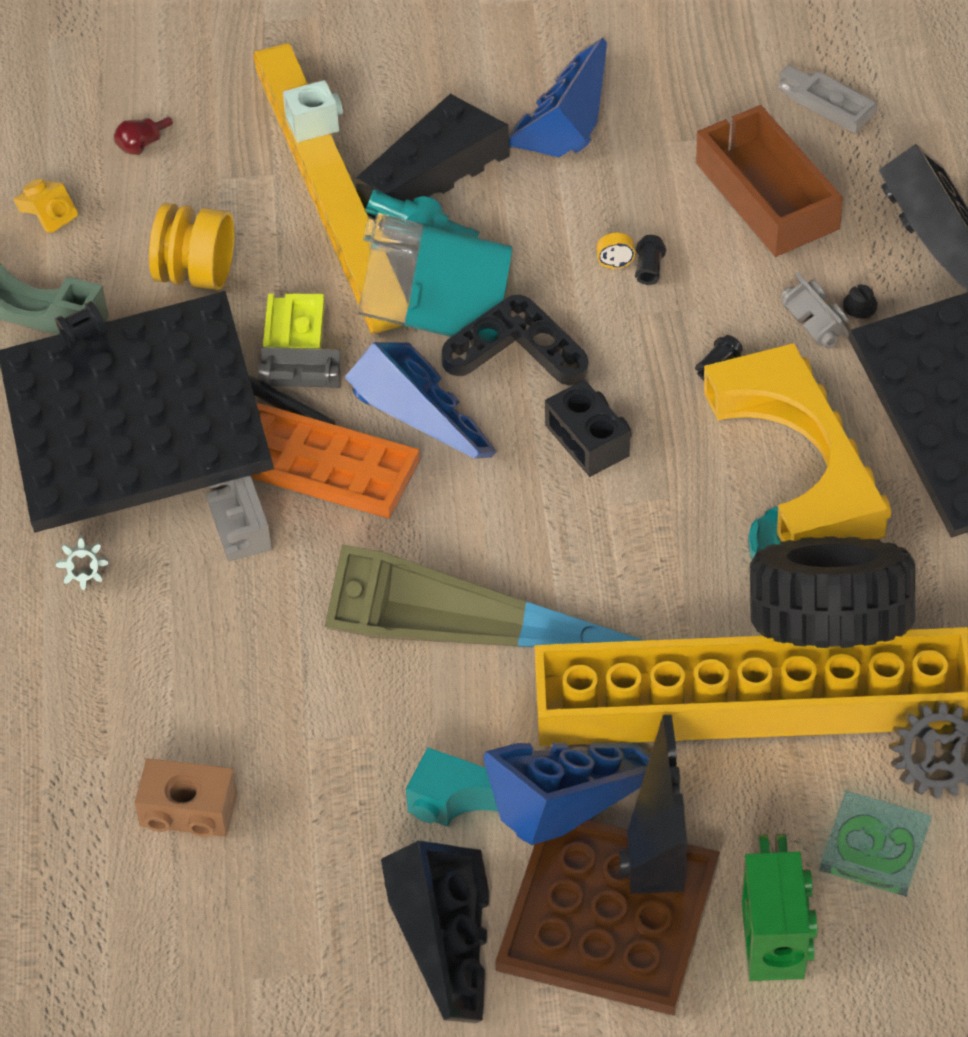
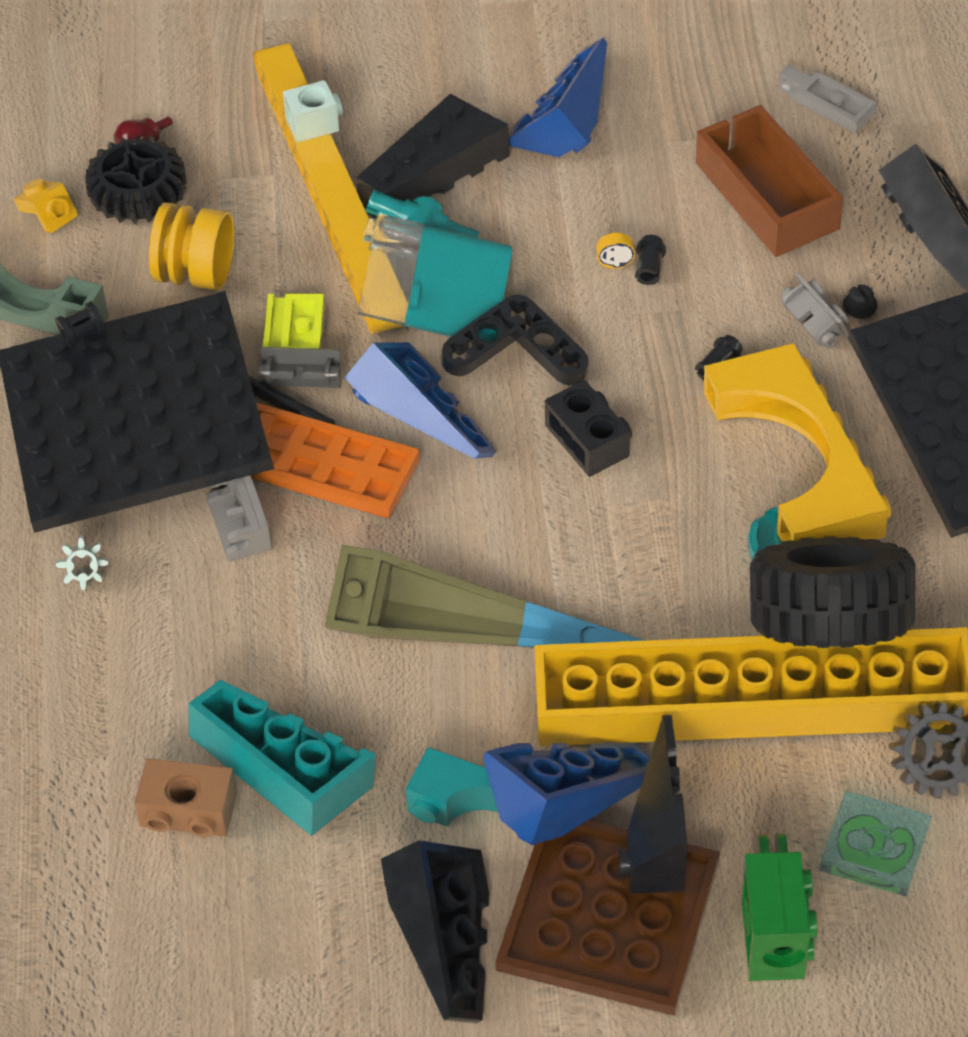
(135, 179): none -> black gear
(287, 763): none -> teal wedge

